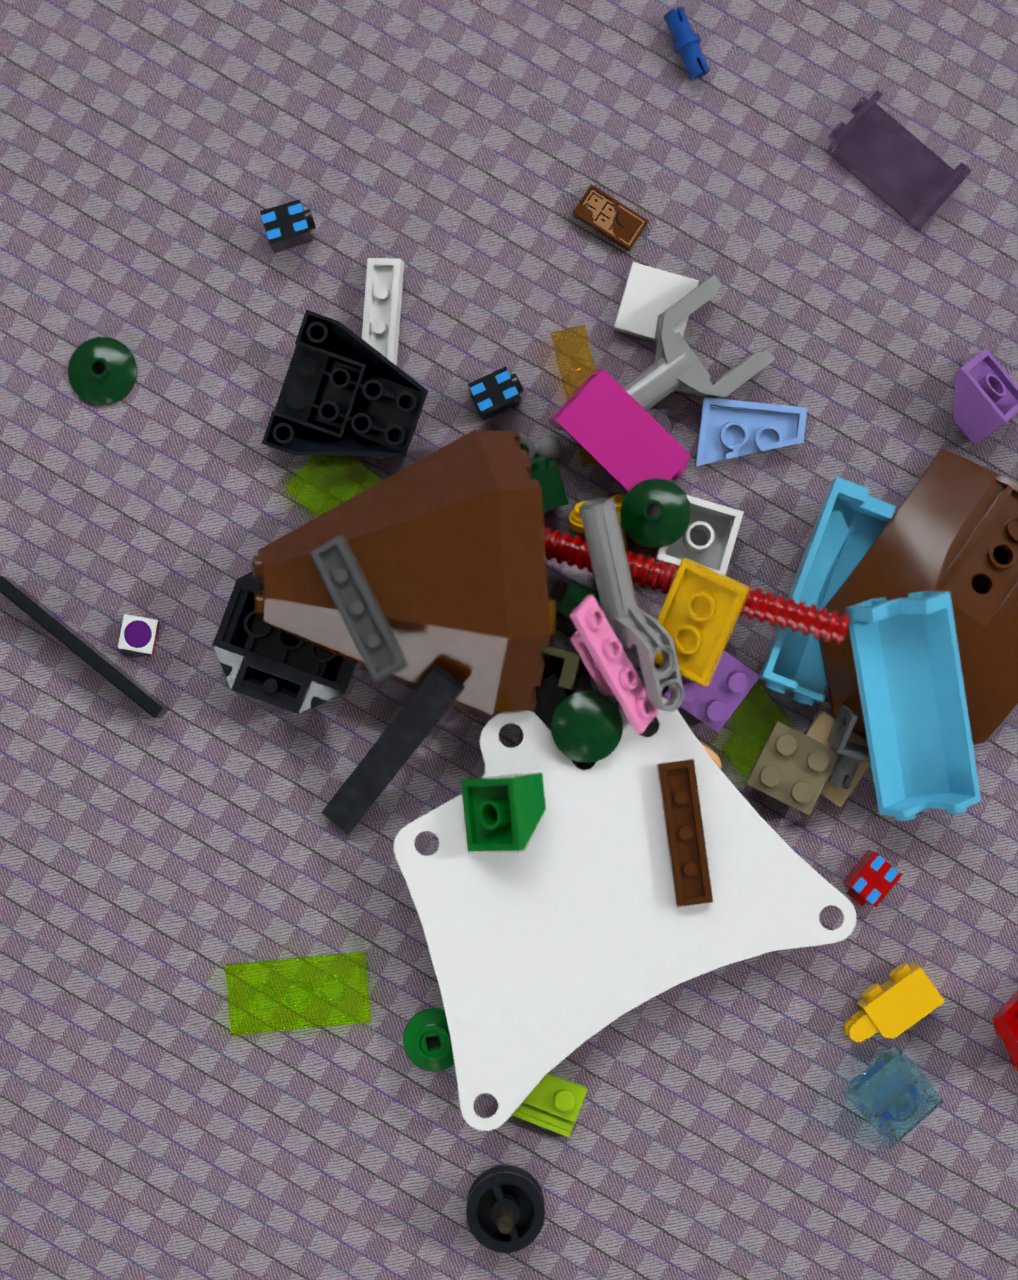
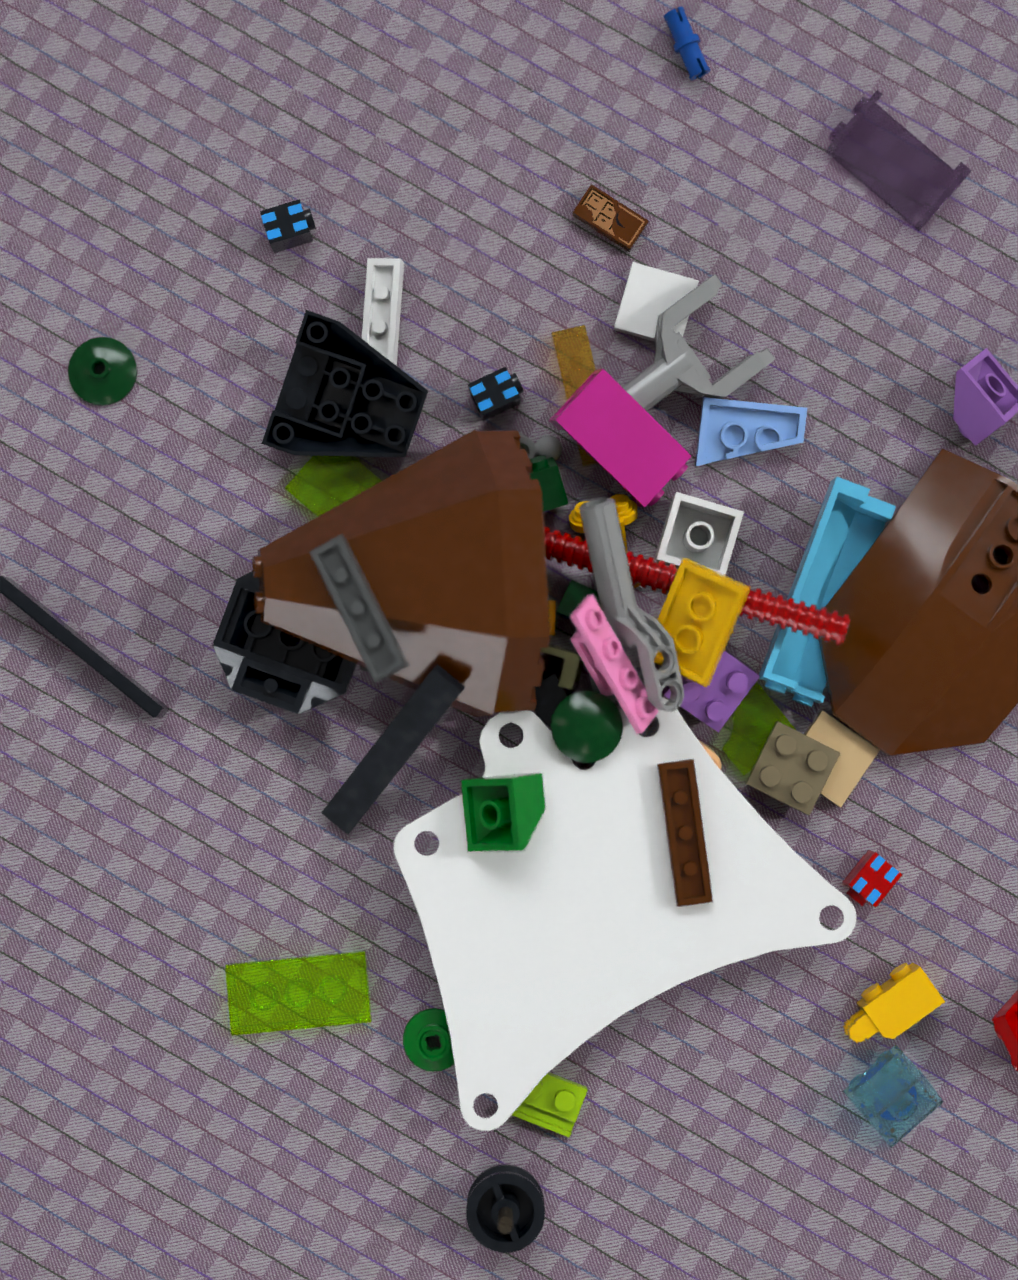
(139, 634): tile -> none
(667, 525): dark green dish -> none
(850, 753): dark grey bracket -> none
(914, 704): medium azure panel -> none

